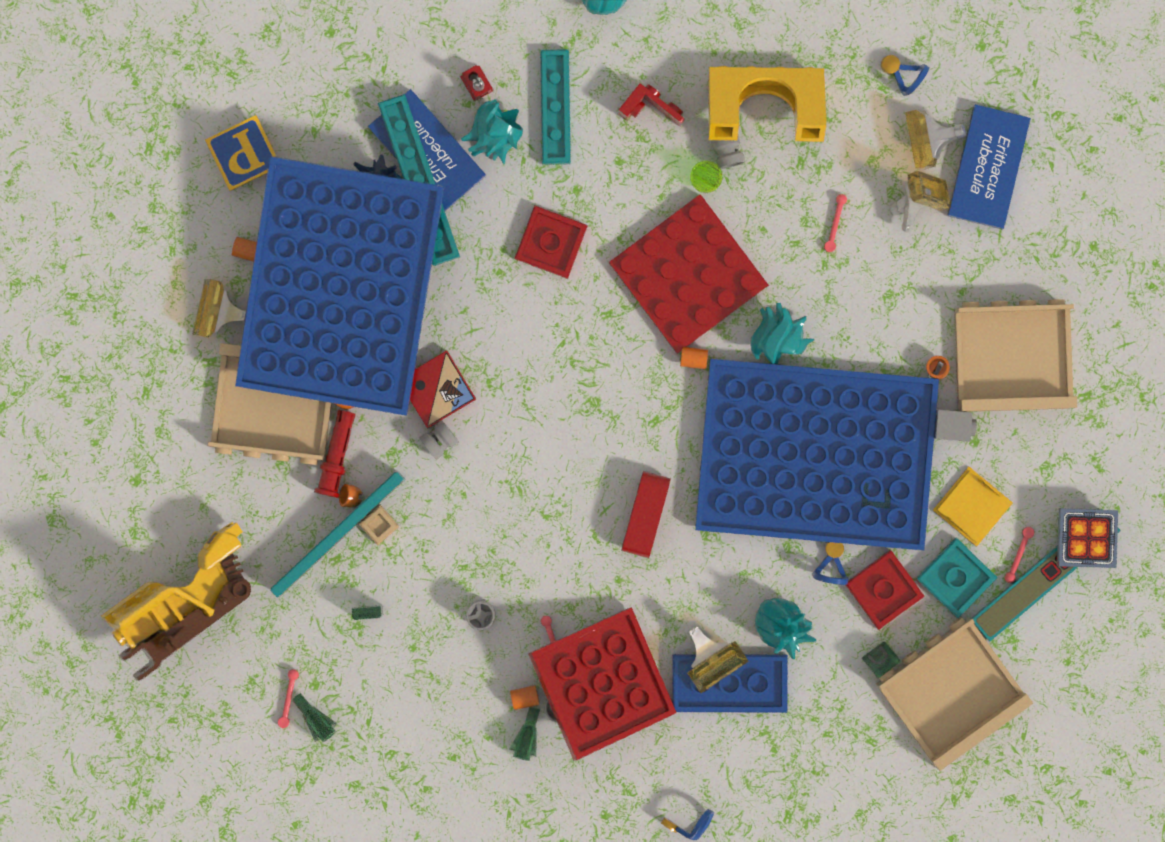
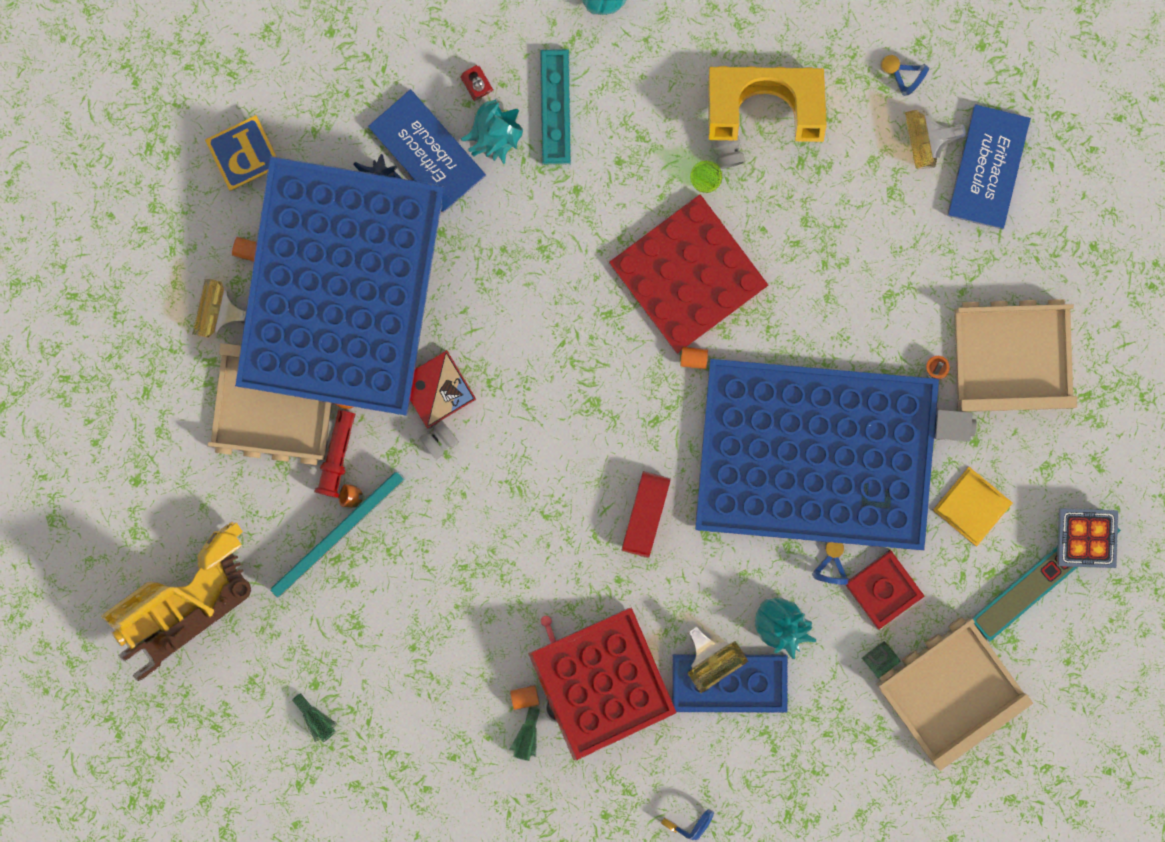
(284, 721): coral hinge -> none
(367, 612): clear green tile -> none
(379, 525): tan tile -> none
(415, 166): teal tile -> none
(480, 615): light grey wheel -> none
(551, 242): red tile -> none
(634, 104): red bracket -> none
(778, 335): teal hair -> none
(830, 246): coral hinge -> none
(921, 192): clear yellow piece -> none
(956, 577): teal tile -> none
(1027, 533): coral hinge -> none

